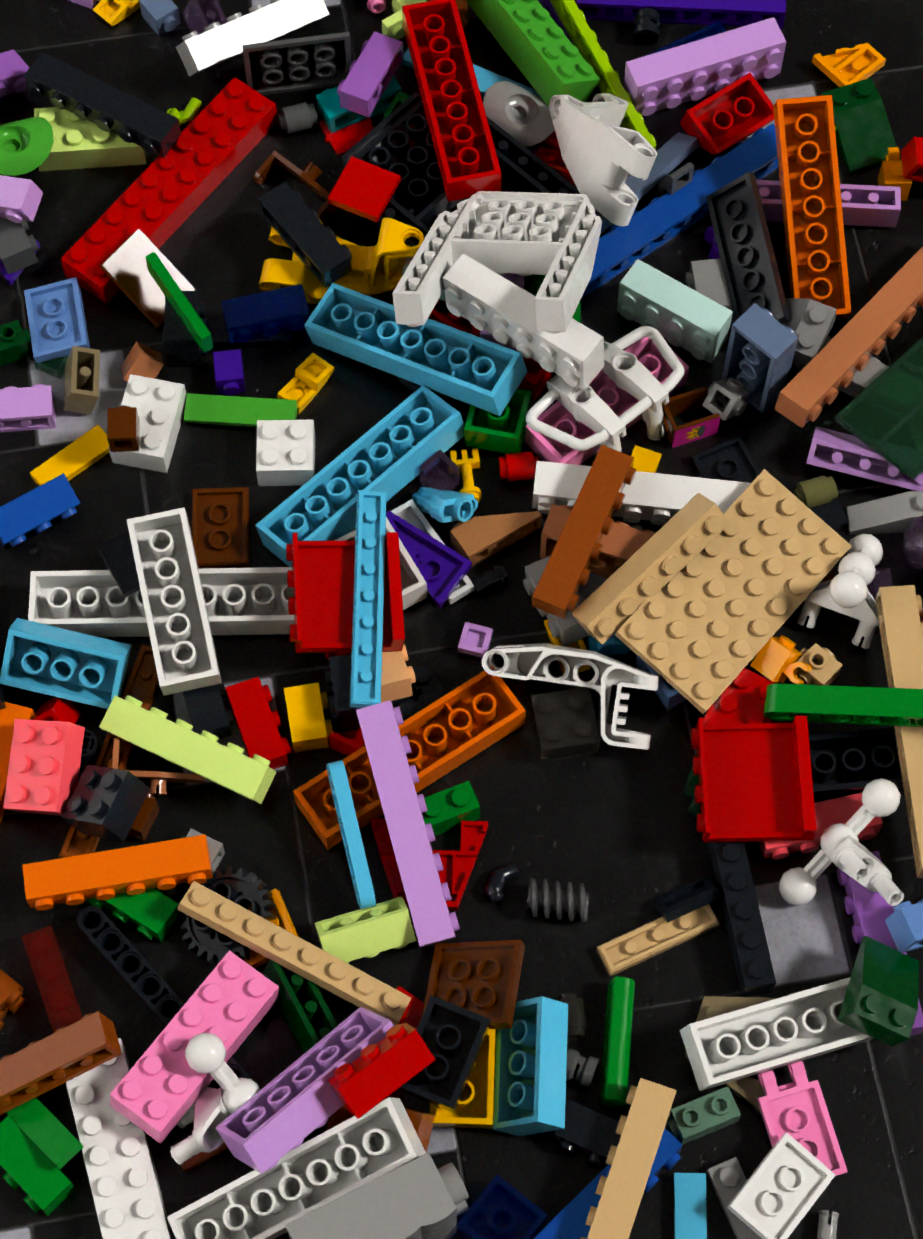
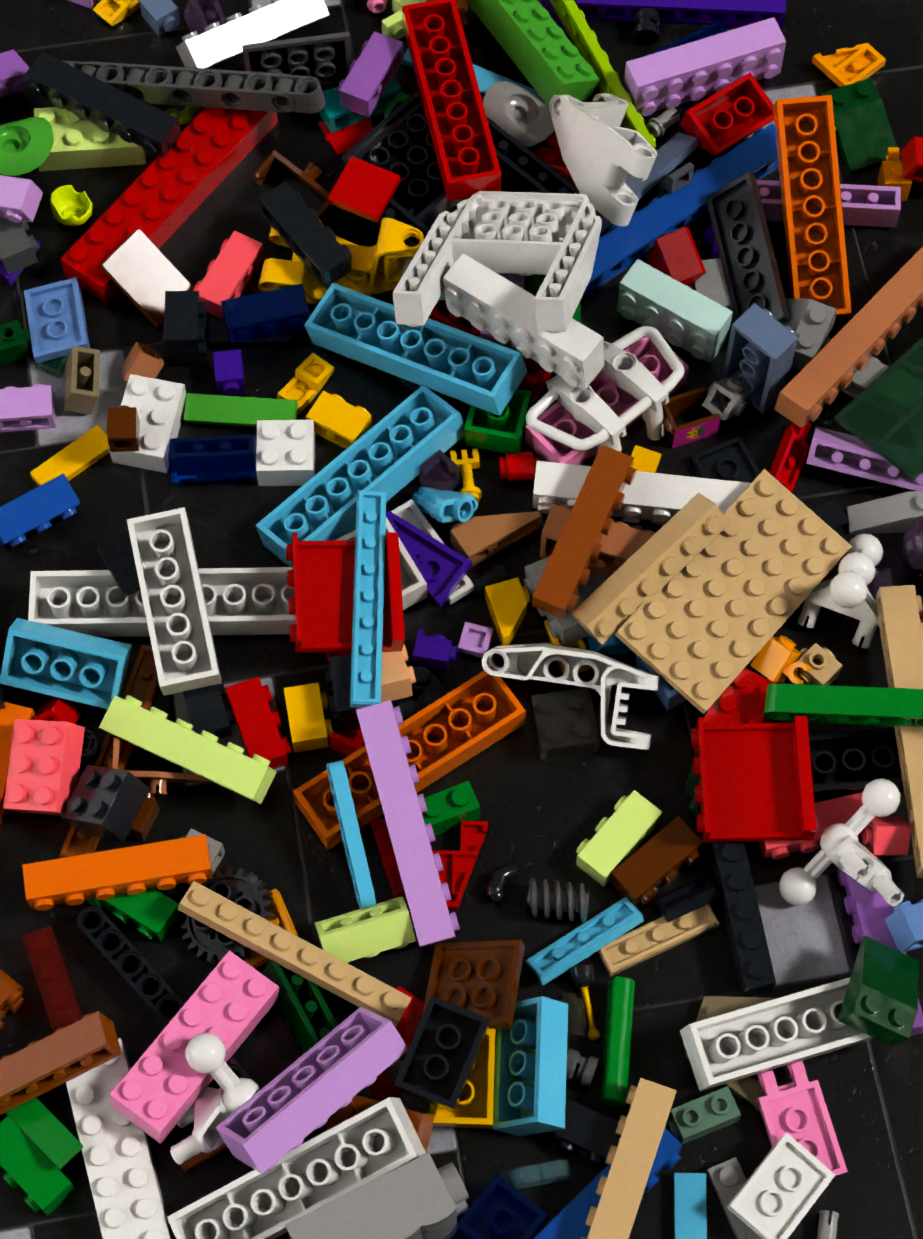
(70, 206): none -> neon yellow hair
(179, 302): green tile -> none
(210, 87): none -> dark grey beam
(212, 458): none -> clear blue brick
(221, 527): reddish brown tile -> none
(230, 271): none -> coral brick
(297, 117): dark grey brick -> none
(339, 420): none -> yellow brick
(381, 1069): red brick -> none
(433, 652): none -> dark purple brick
(507, 607): none -> yellow slope
(540, 1174): none -> clear light blue beam
(582, 978): none -> hinge
(584, 941): none -> medium azure tile
(618, 836): none -> yellowish green brick
(657, 862): none -> reddish brown brick
(658, 125): none -> light grey pin
(677, 257): none -> red slope
(791, 455): none -> red hinge
(816, 491): olive brick -> none
(887, 836): none -> coral brick

